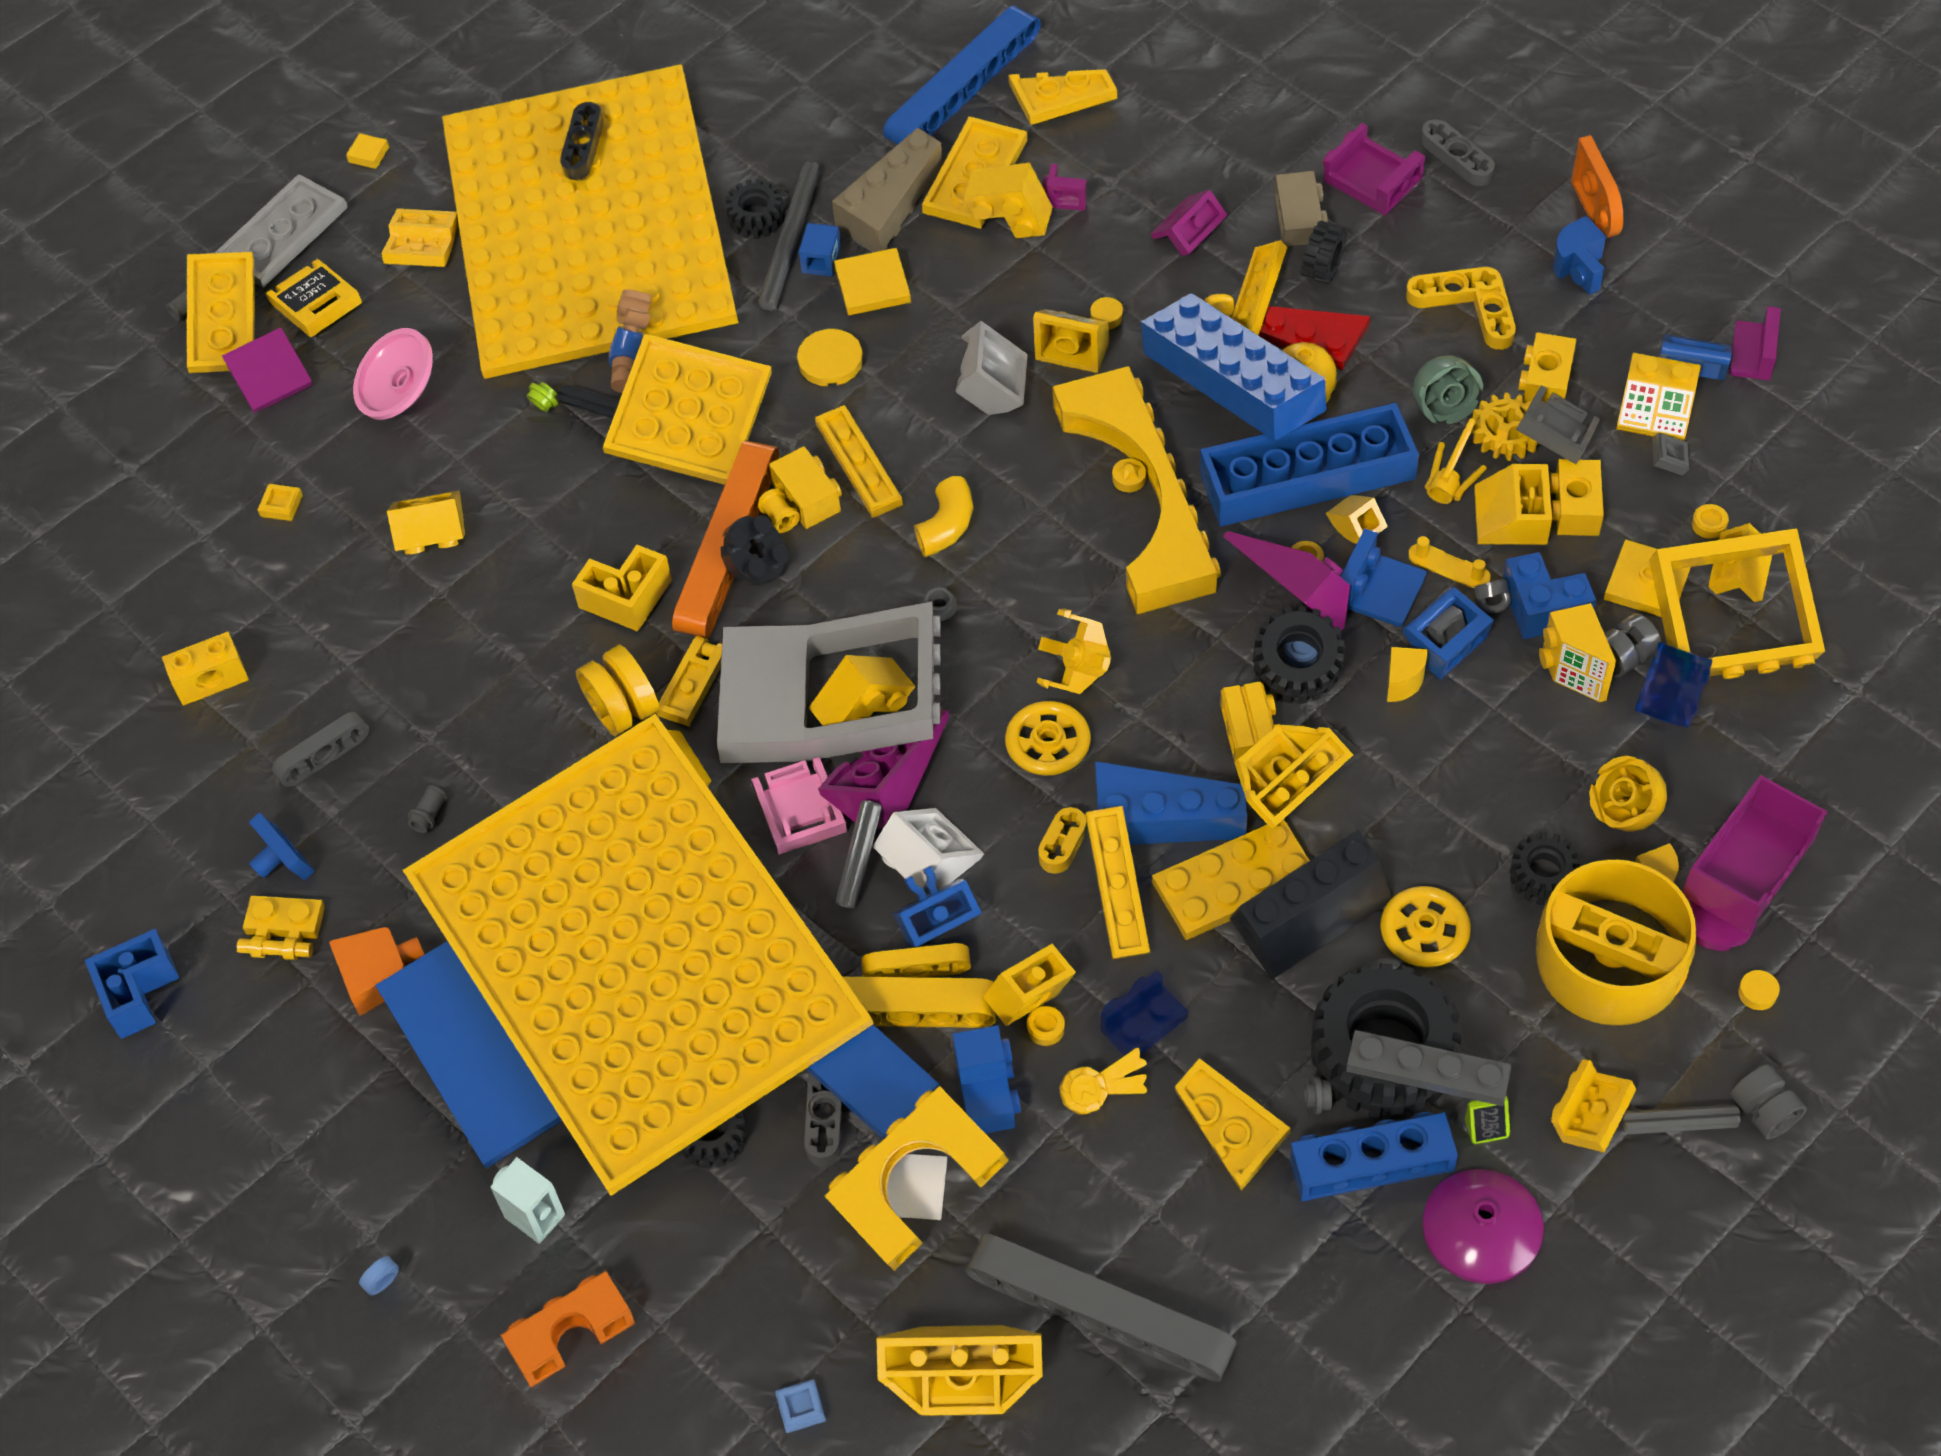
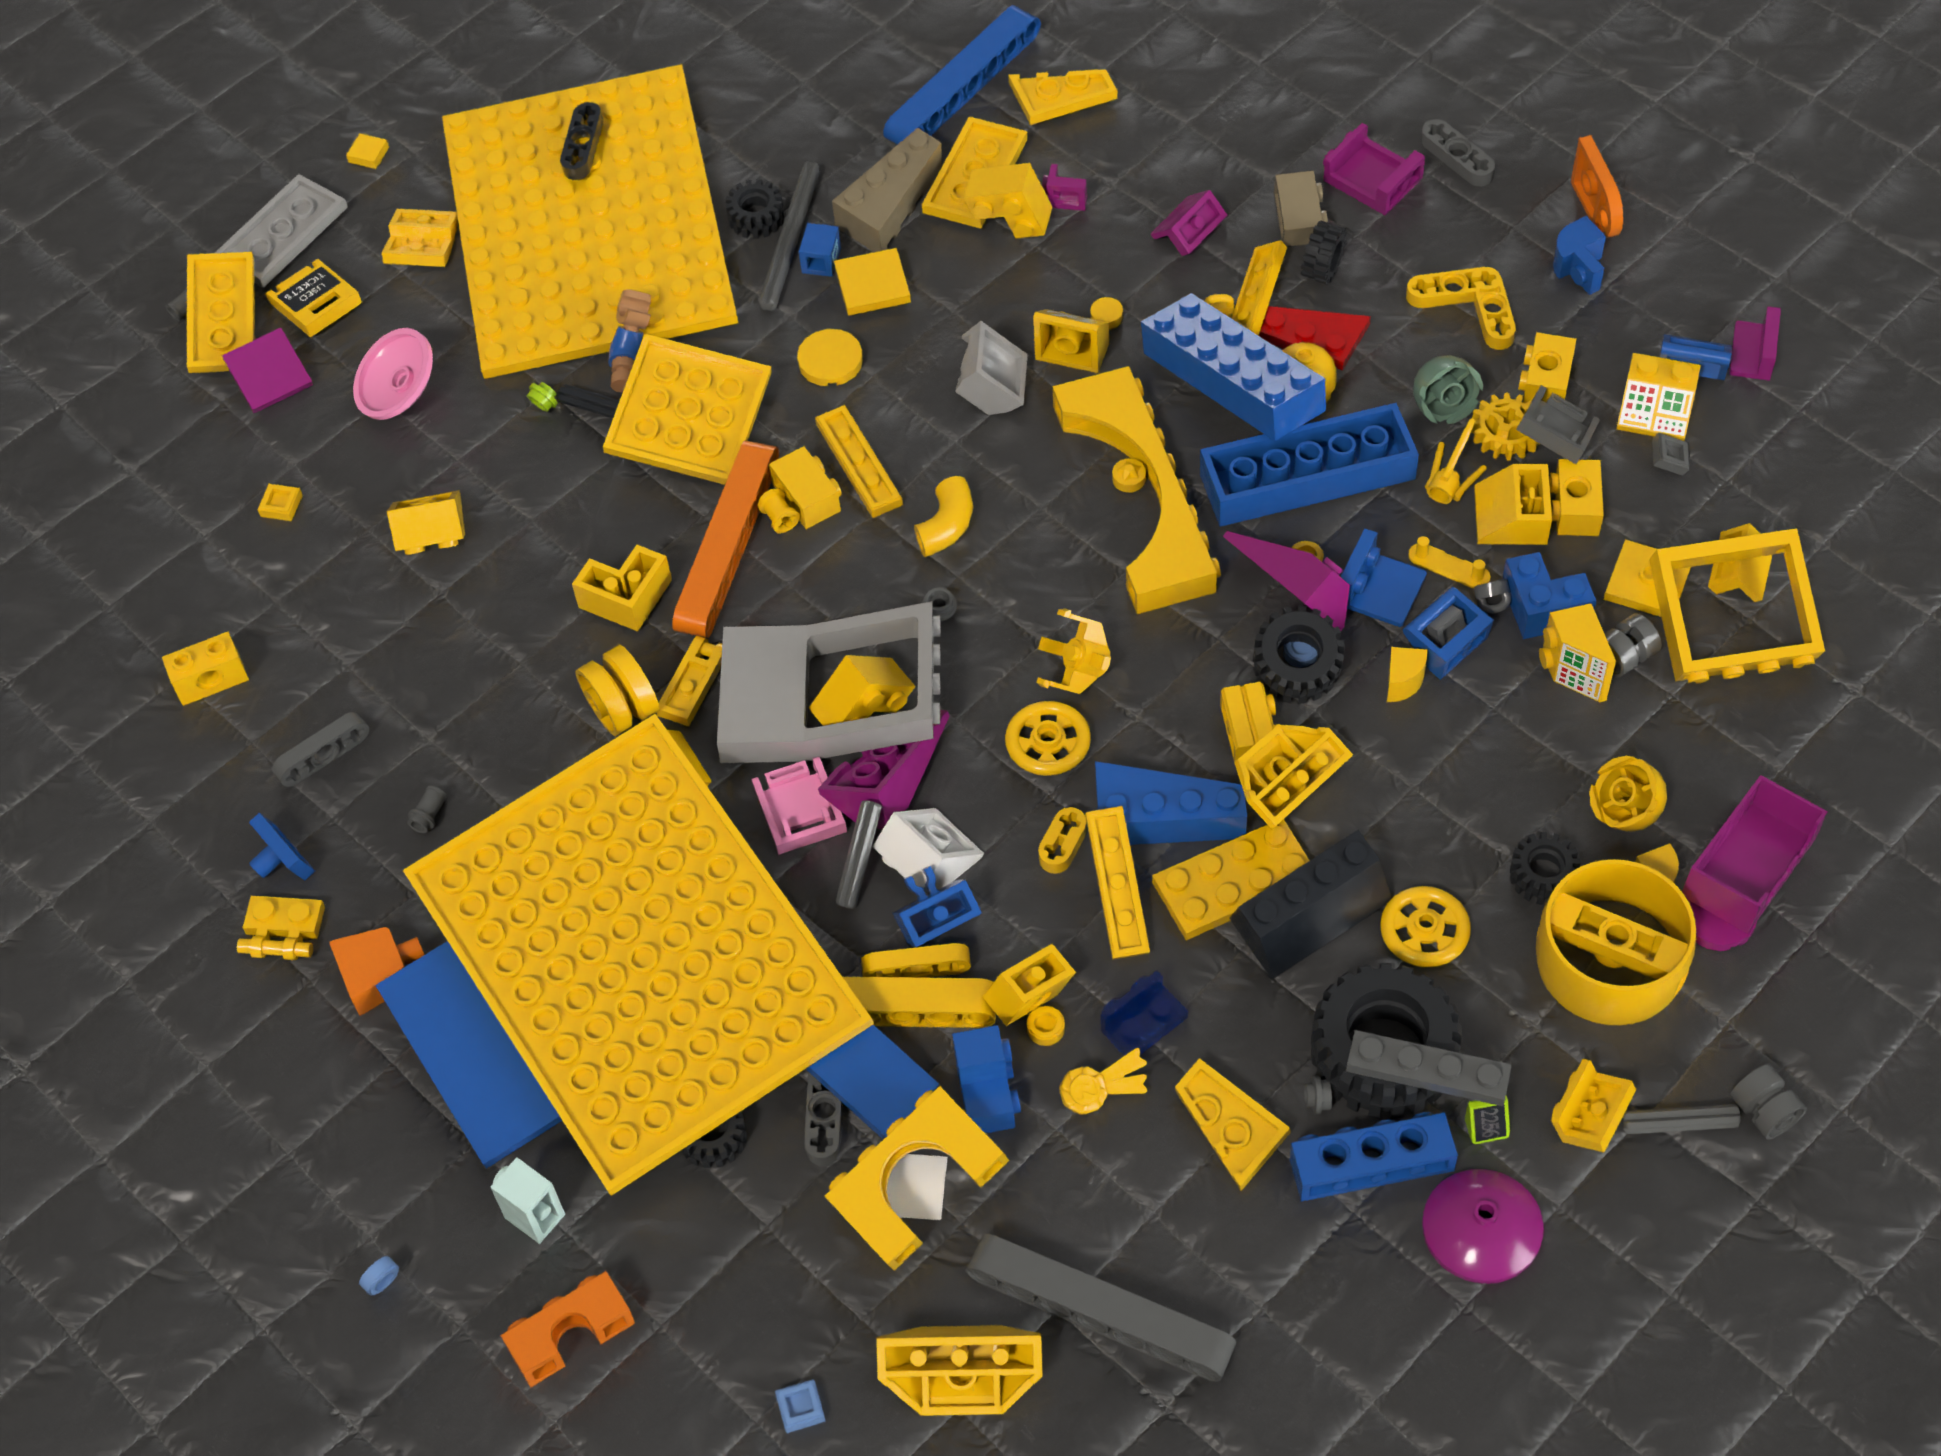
(125, 976): blue brick -> none
(765, 538): black plate -> none
(1354, 515): yellow brick -> none
(1674, 685): clear blue bracket -> none
(1709, 521): yellow tile -> none
(1758, 990): yellow tile -> none

